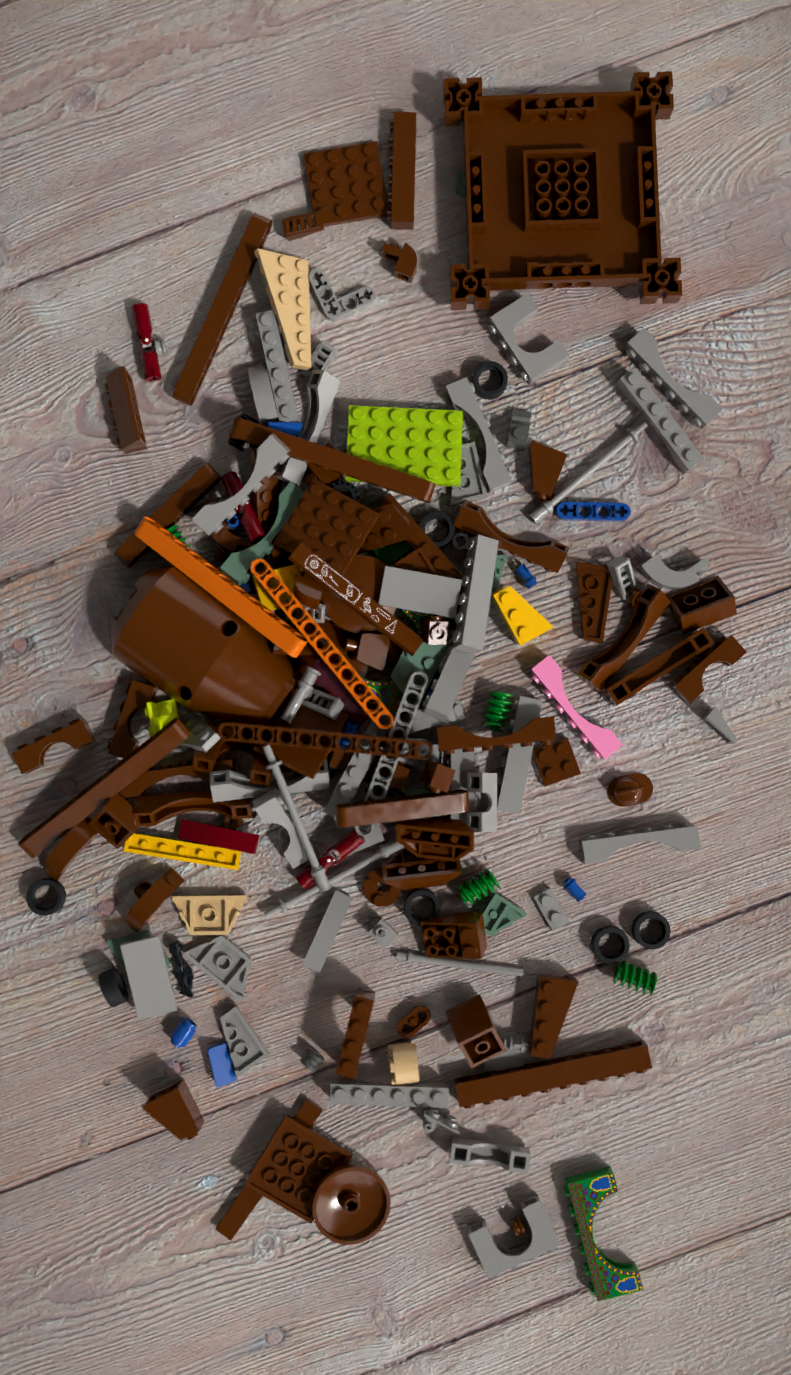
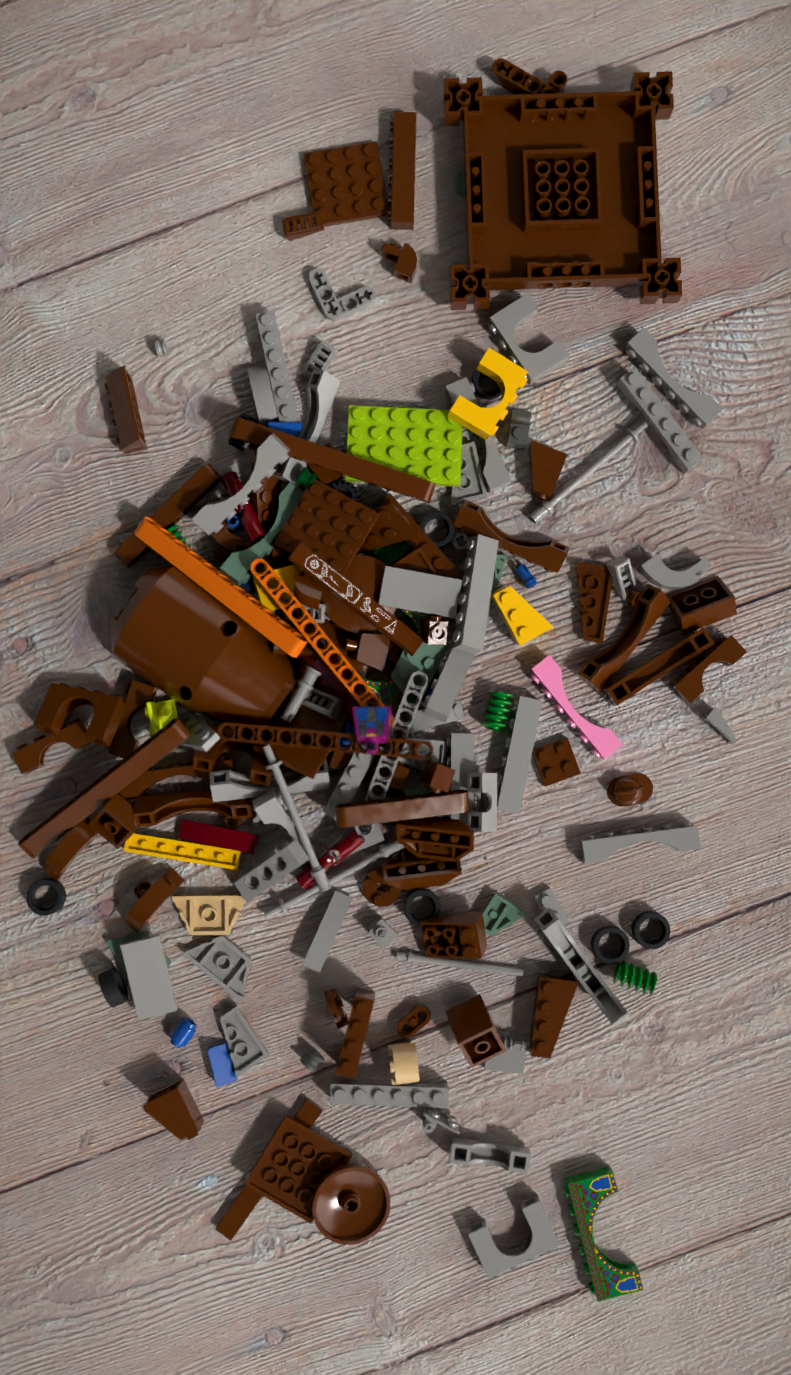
(63, 699): none -> reddish brown arch
(144, 329): dark red piece -> none
(184, 974): black piece -> none
(222, 310): reddish brown beam -> none
(289, 296): tan wing -> none
(290, 852): none -> light grey brick
(306, 478): none -> dark green wheel
(335, 1006): none -> reddish brown plate
(372, 726): none -> torso
(454, 738): reddish brown arch -> none
(478, 886): green piece -> none
(504, 72): none -> reddish brown beam
(508, 377): none -> yellow arch
(517, 1225): reddish brown bush -> none
(553, 1073): reddish brown brick -> none
(574, 889): blue pin -> none
(582, 968): none -> light grey arch
(593, 515): blue beam -> none

